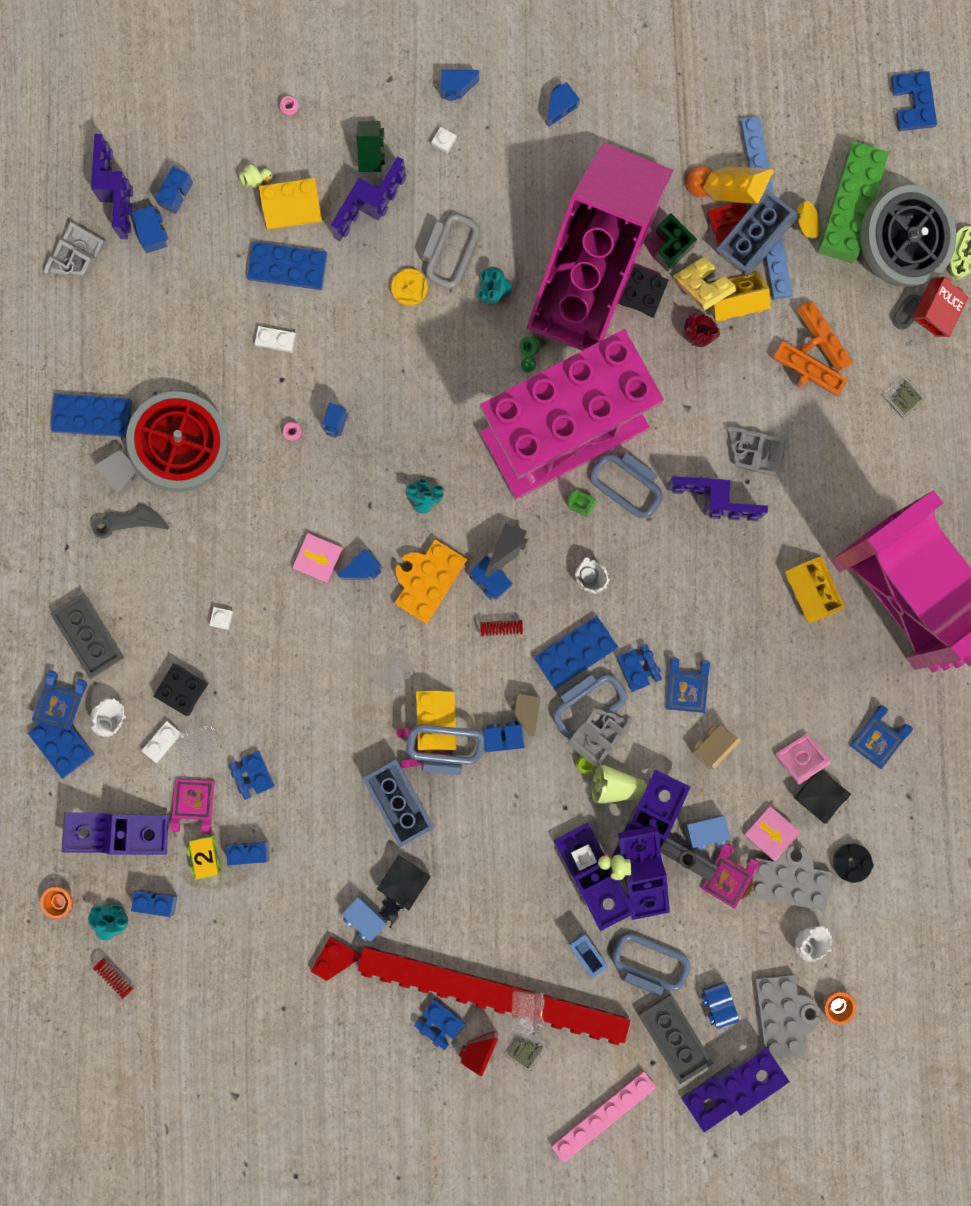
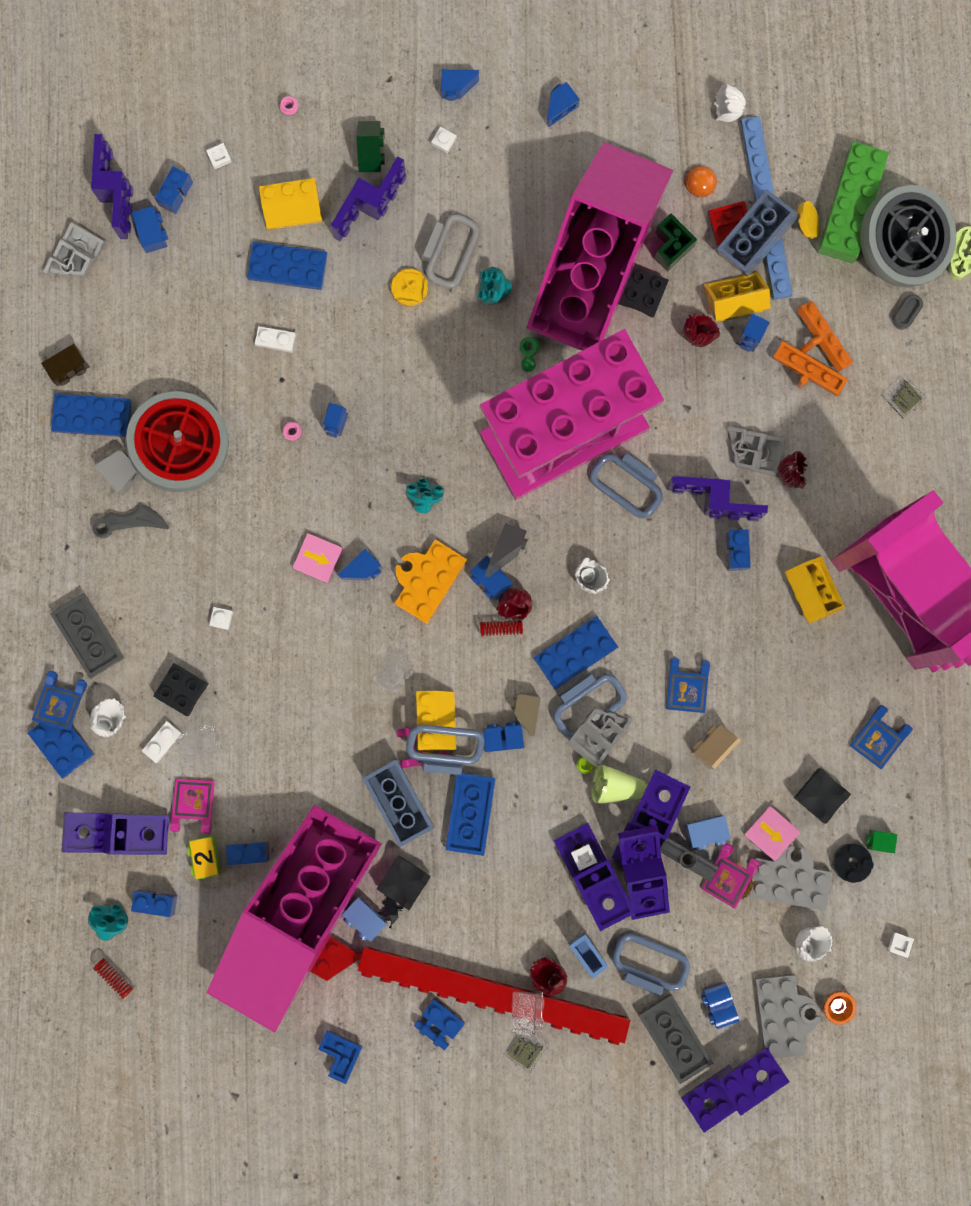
(56, 902): orange hat -> none
(65, 365): none -> dark brown piece
(218, 156): none -> white plate
(254, 178): yellowish green animal -> none
(257, 772): blue plate -> none
(292, 918): none -> dark pink slope
(345, 1053): none -> blue plate
(470, 814): none -> blue plate
(478, 1052): red slope -> none
(515, 603): none -> dark red hair
(548, 976): none -> dark red hair
(581, 502): bright green plate -> none
(603, 1116): bright pink plate -> none
(619, 865): yellowish green animal -> none
(633, 669): blue plate -> none
(692, 282): light yellow plate -> none
(729, 103): none -> white hair
(738, 184): yellow slope -> none
(740, 557): none -> blue piece
(753, 333): none -> blue piece
(791, 469): none -> dark red hair
(802, 758): bright pink tile -> none
(881, 841): none -> green brick
(900, 944): none -> white plate
(924, 110): blue plate -> none
(940, 307): brick -> none

